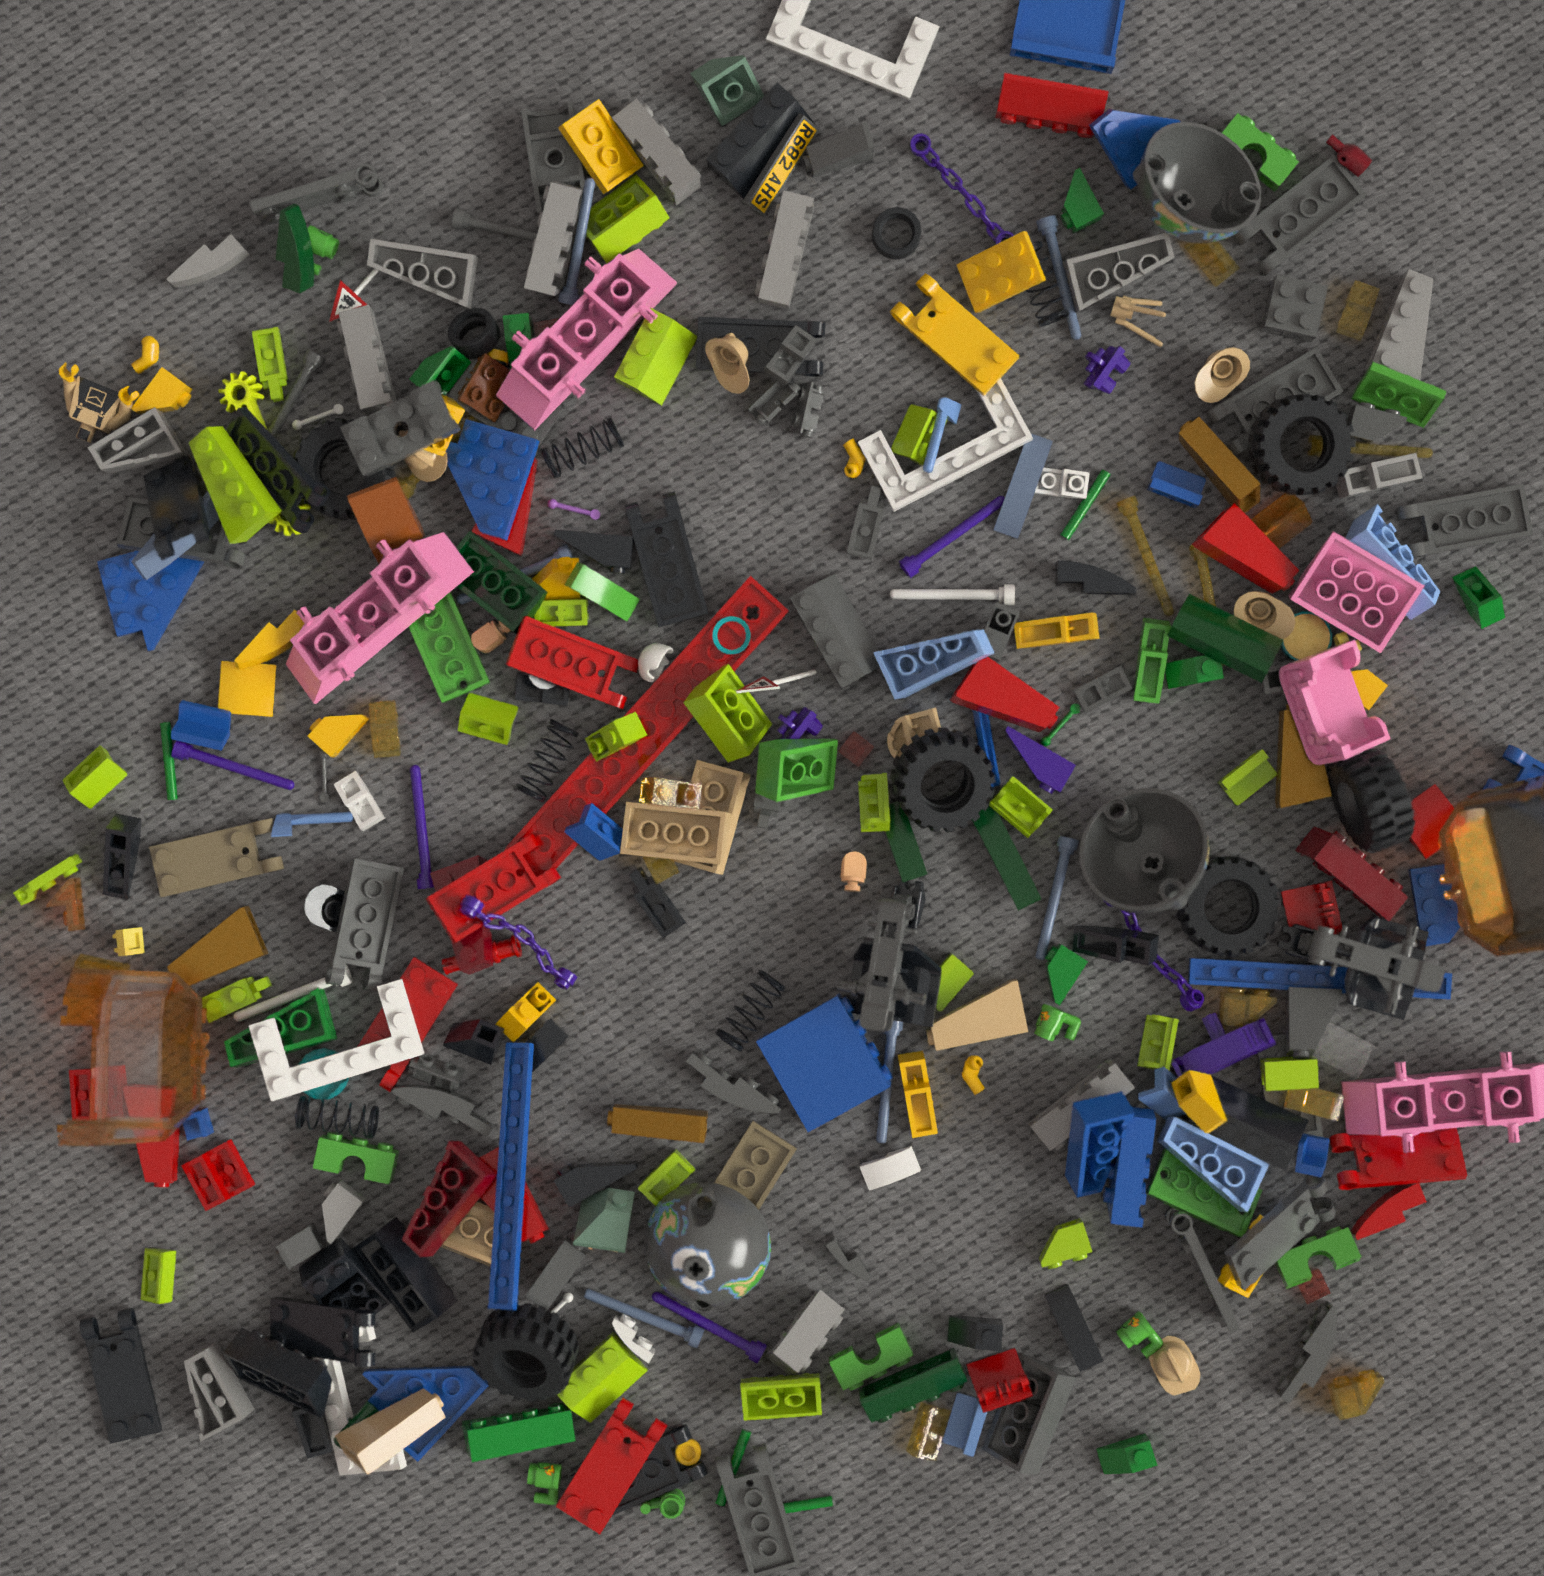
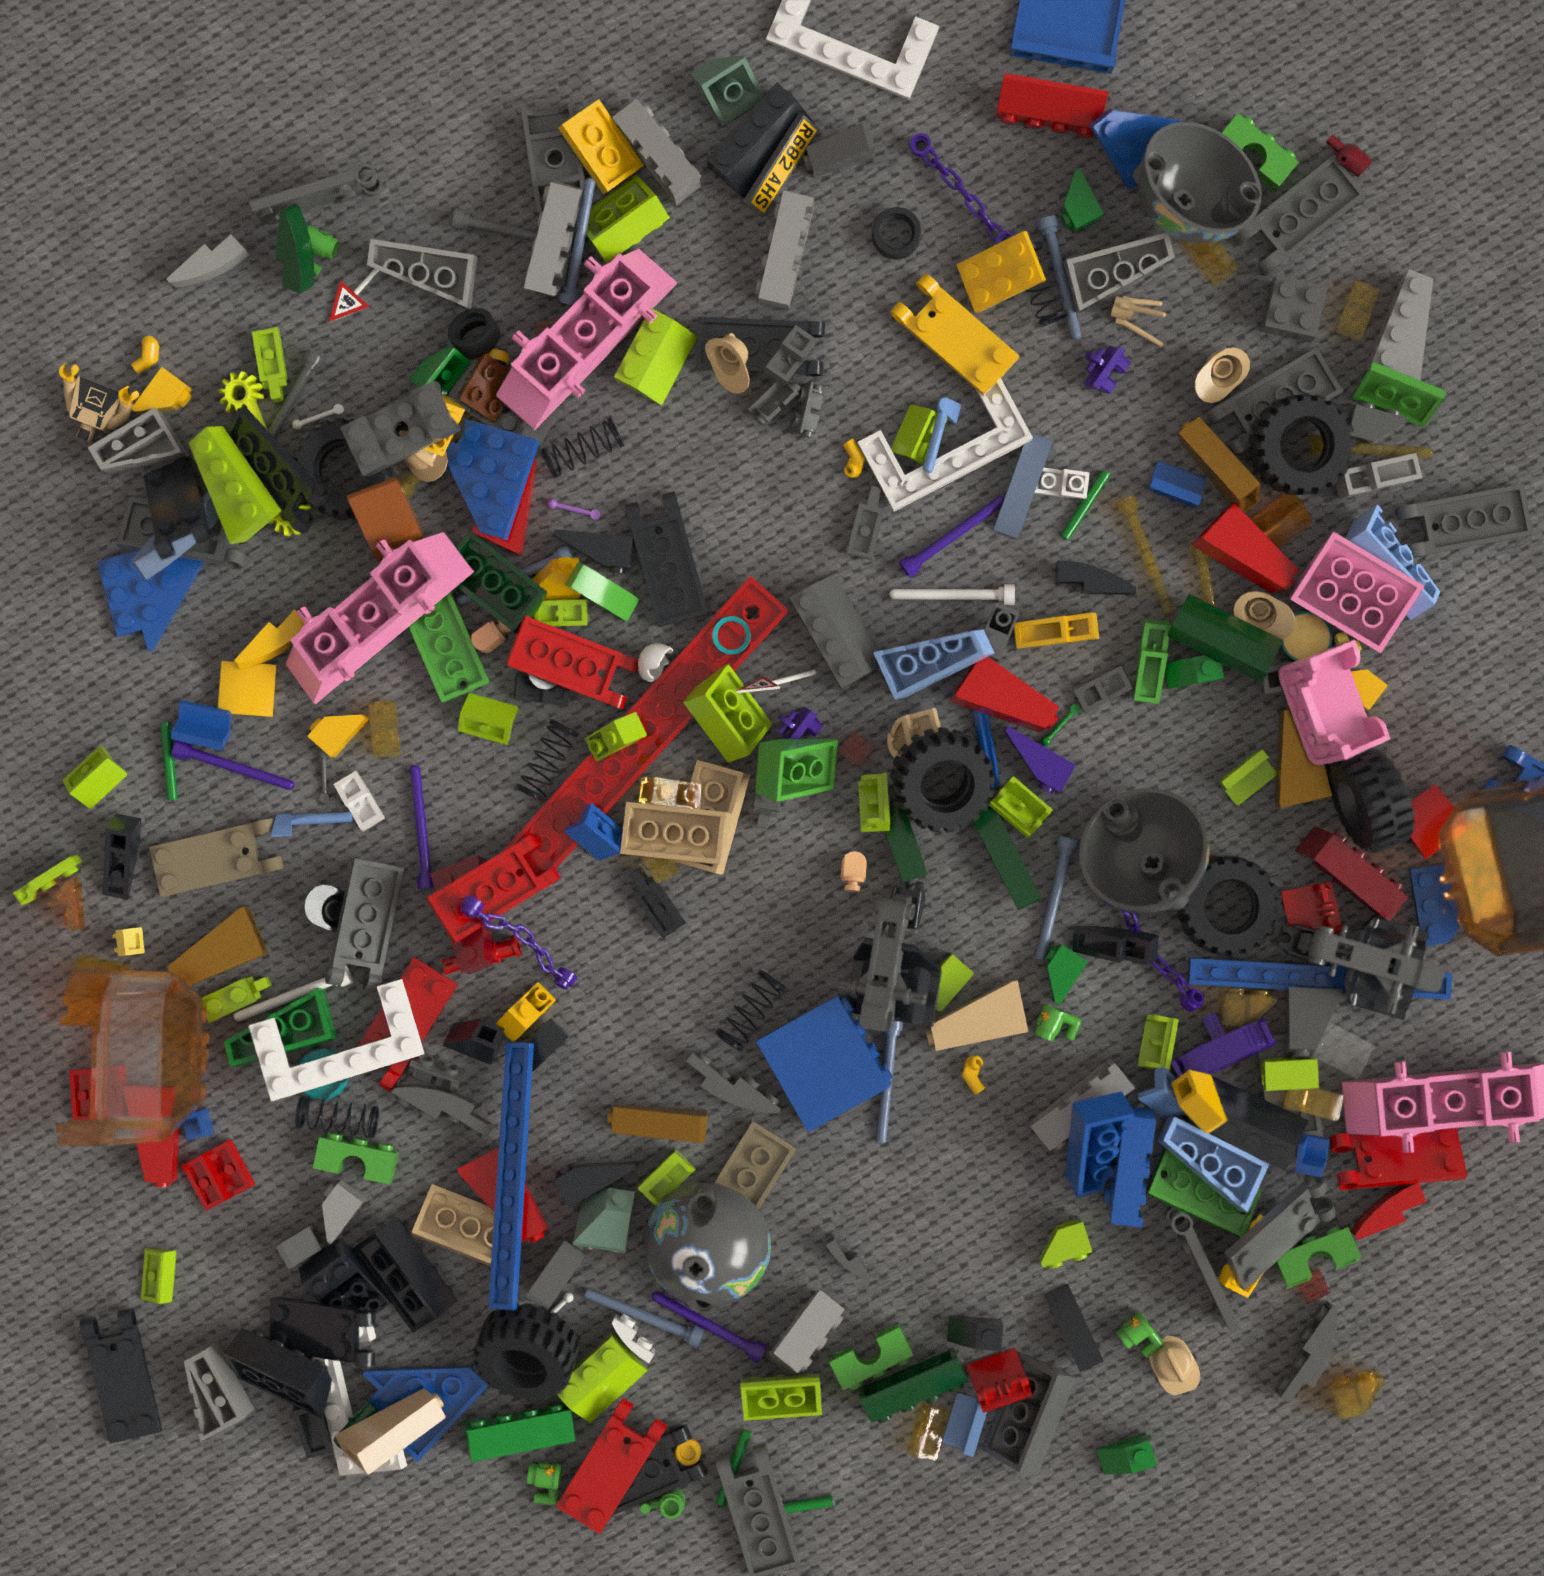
(367, 359): light grey wedge -> none
(452, 1193): dark red wedge -> none
(512, 324): green slope -> none
(891, 1168): white slope -> none
(917, 1094): yellow slope -> none
(1479, 597): green slope -> none

